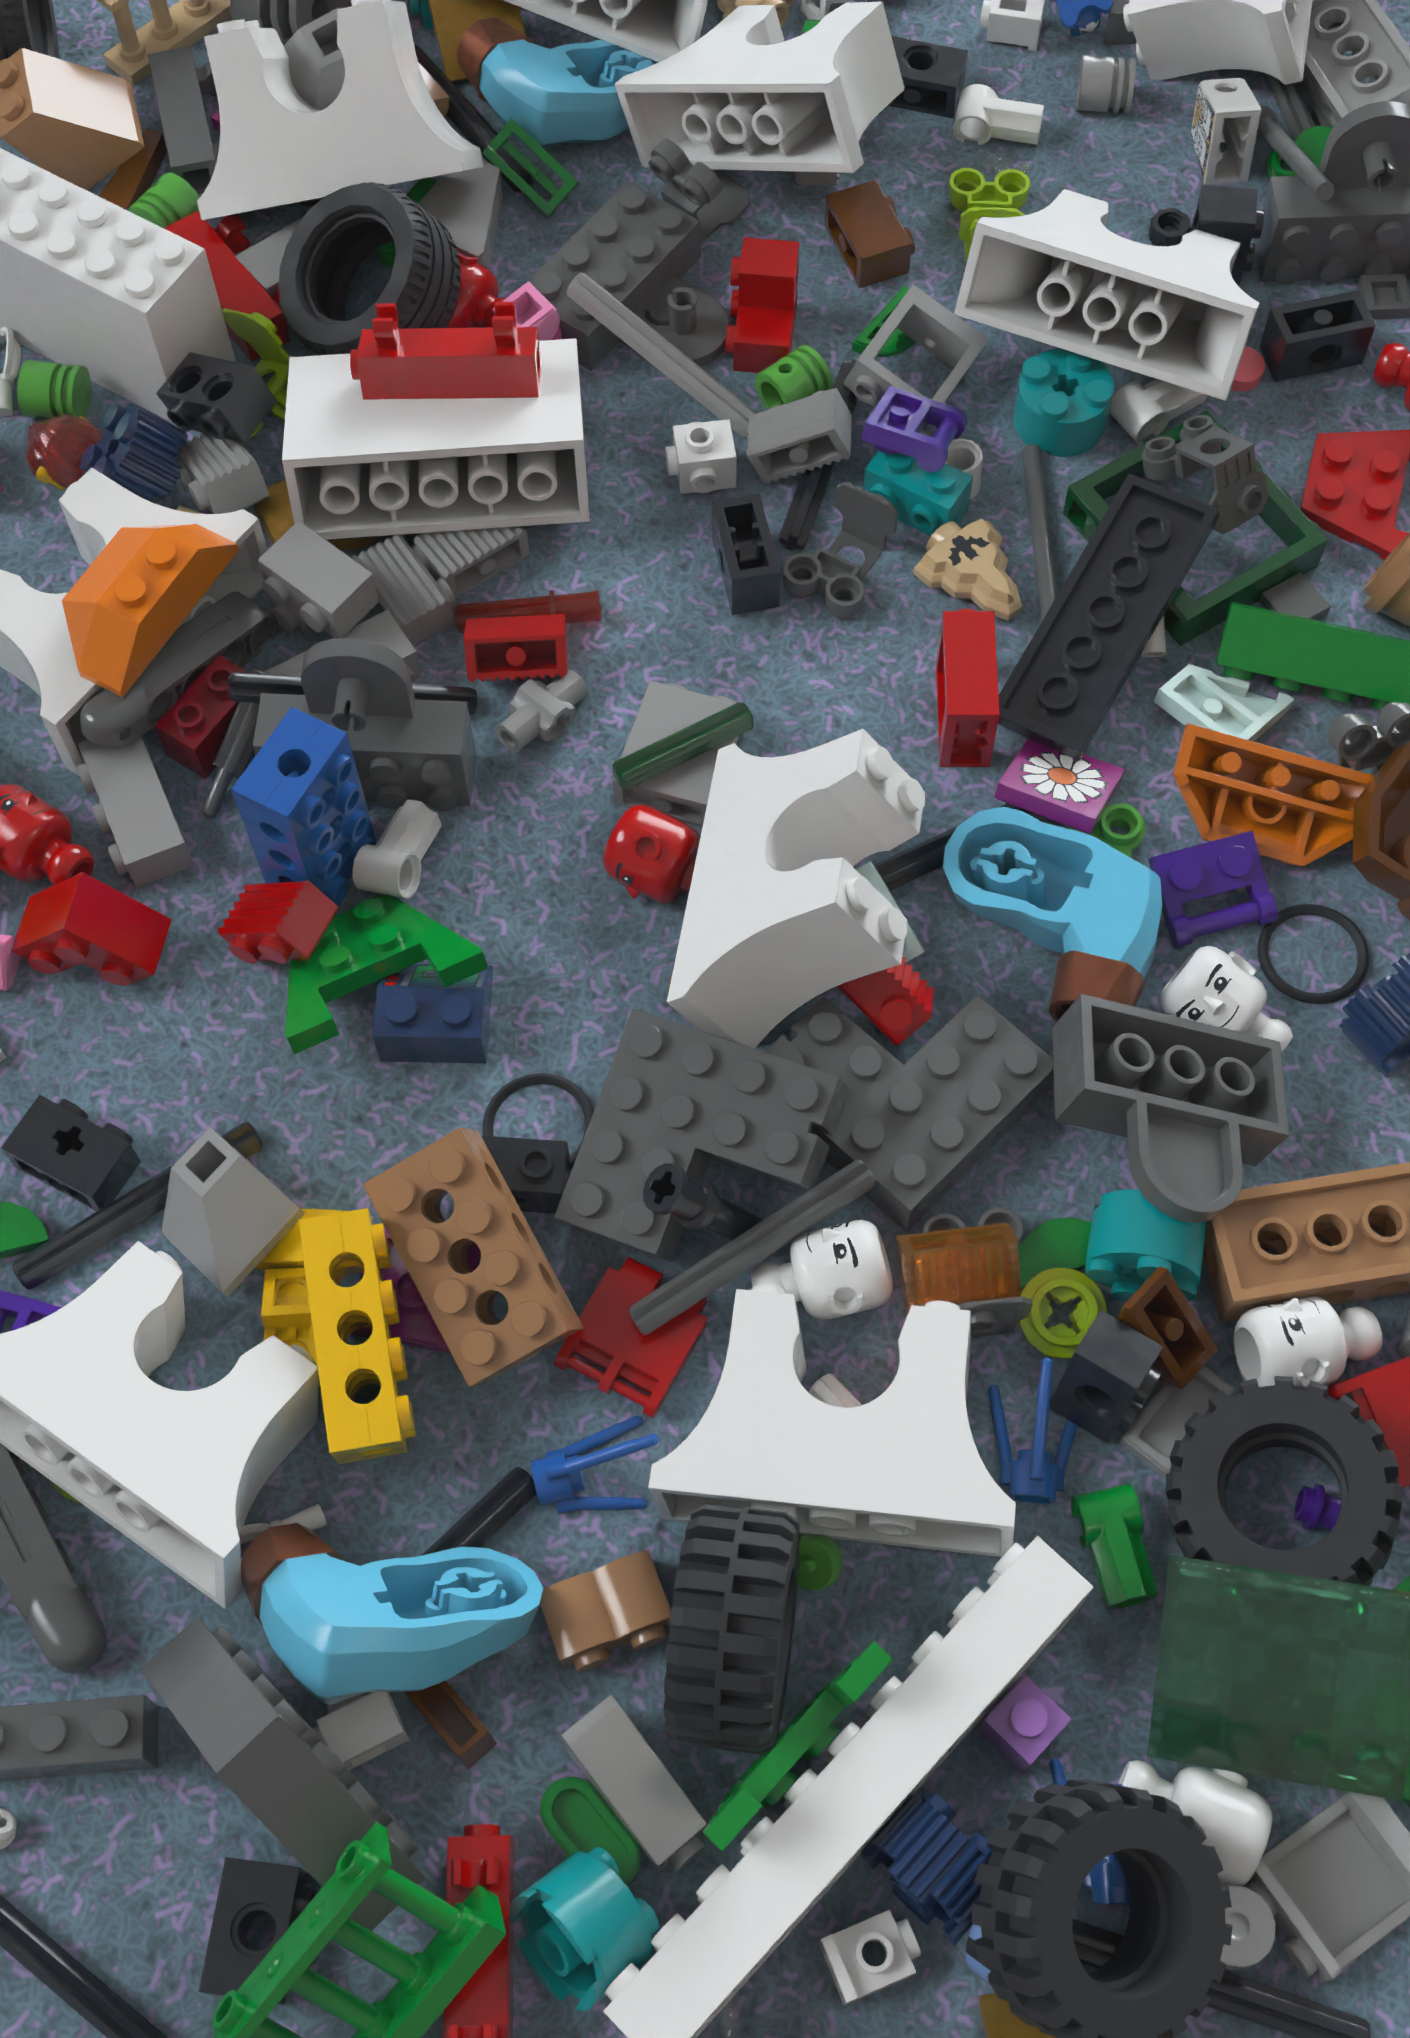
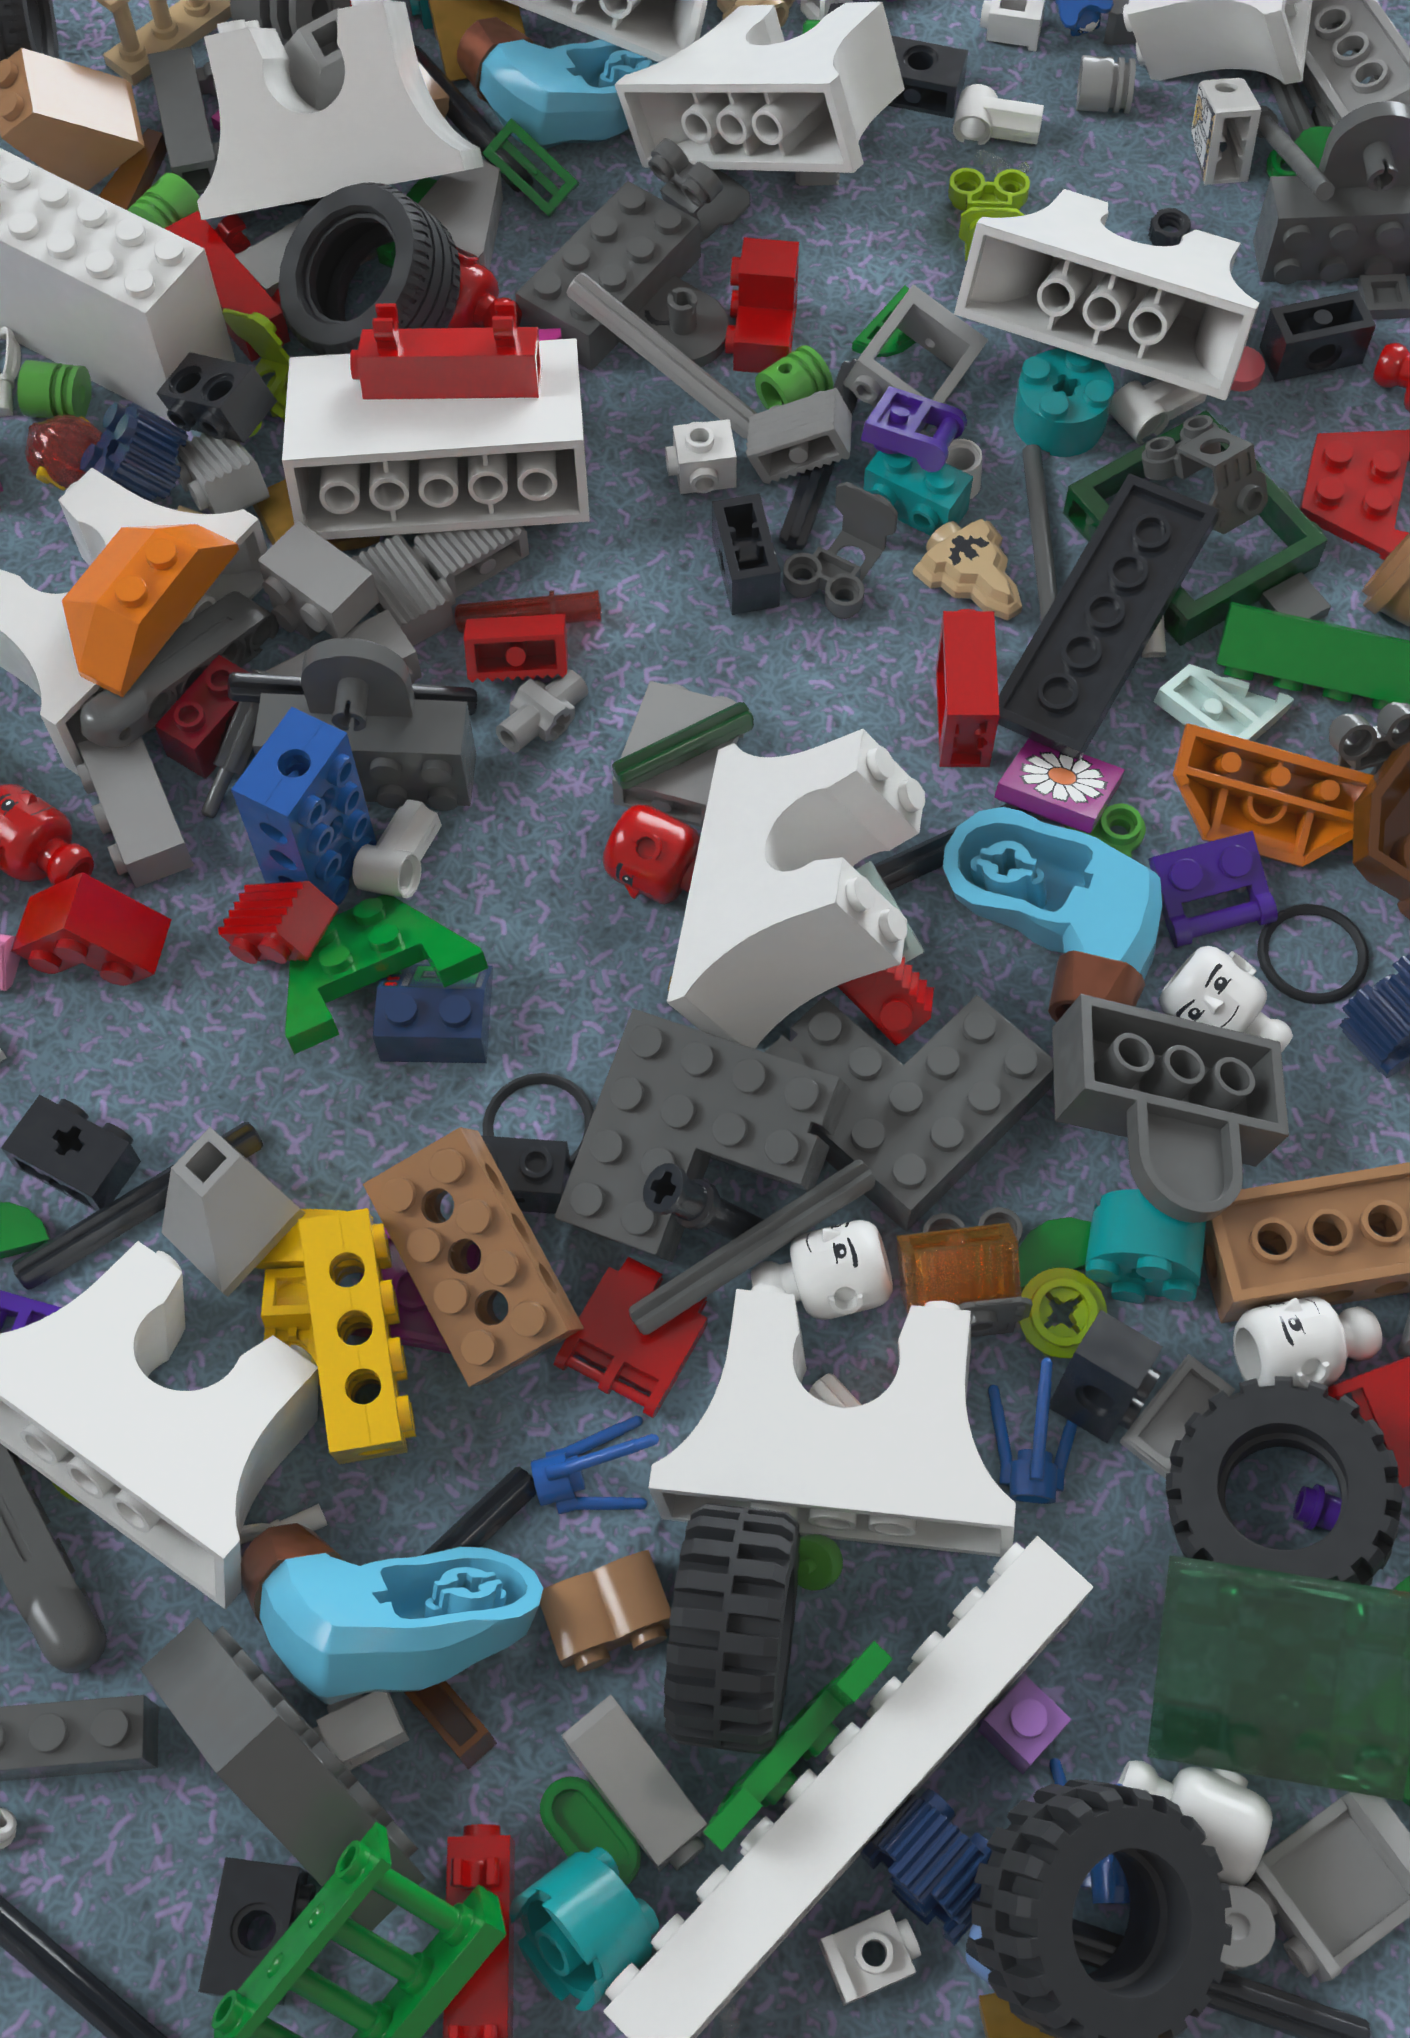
(534, 311): bright pink brick -> none
(868, 233): reddish brown brick -> none
(1113, 1533): green piece -> none
(1167, 1318): reddish brown slope -> none
(1231, 215): black brick -> none

